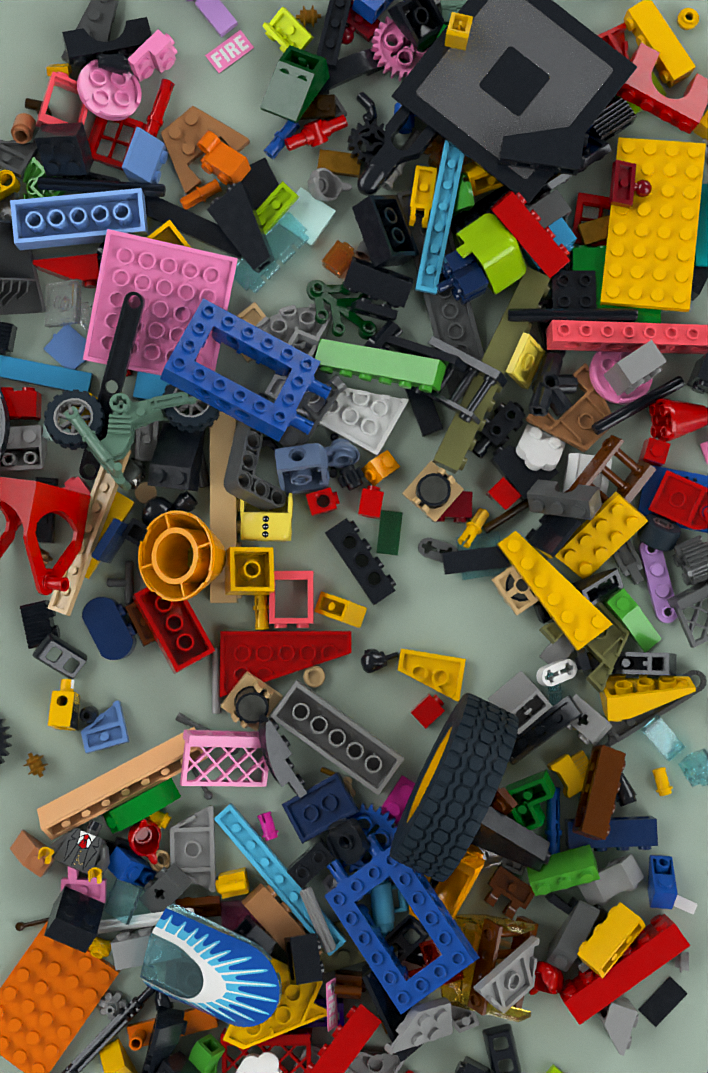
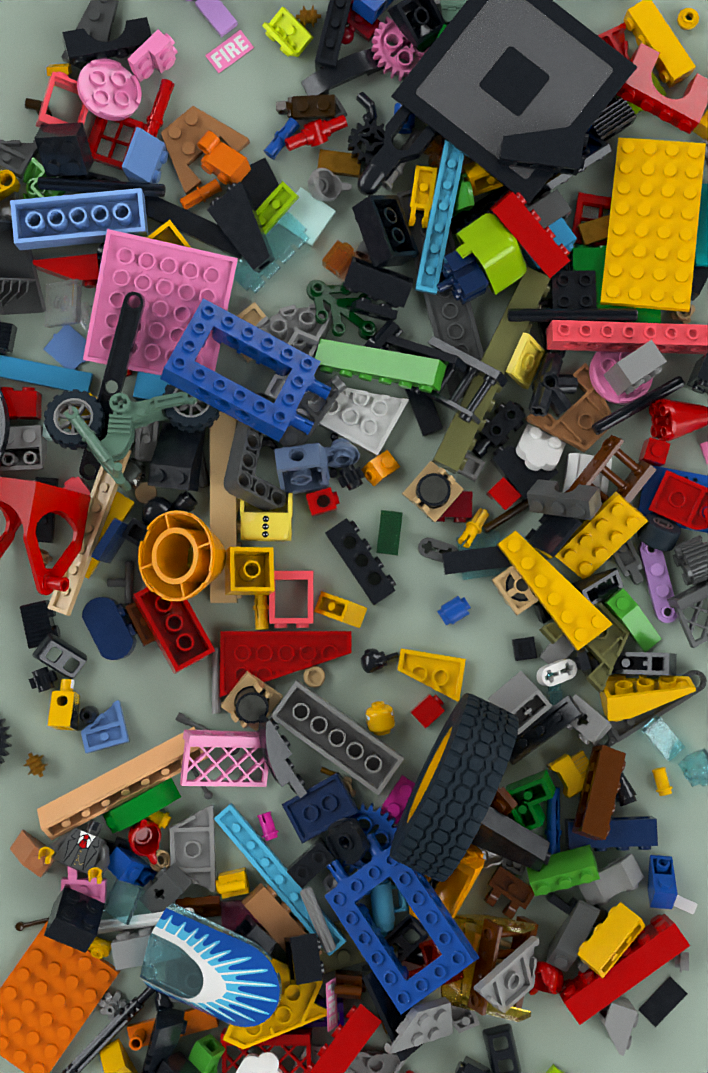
(23, 128): nougat brick -> none
(43, 679): none -> black gear
(114, 63): black cone -> none
(295, 83): slope -> none
(371, 502): red brick -> none
(380, 718): none -> yellow head
(454, 610): none -> blue brick
(458, 31): yellow slope -> none
(472, 467): none -> light grey tile
(524, 648): none -> black tile
(624, 184): dark red plate -> none
(685, 318): none -> tan plate

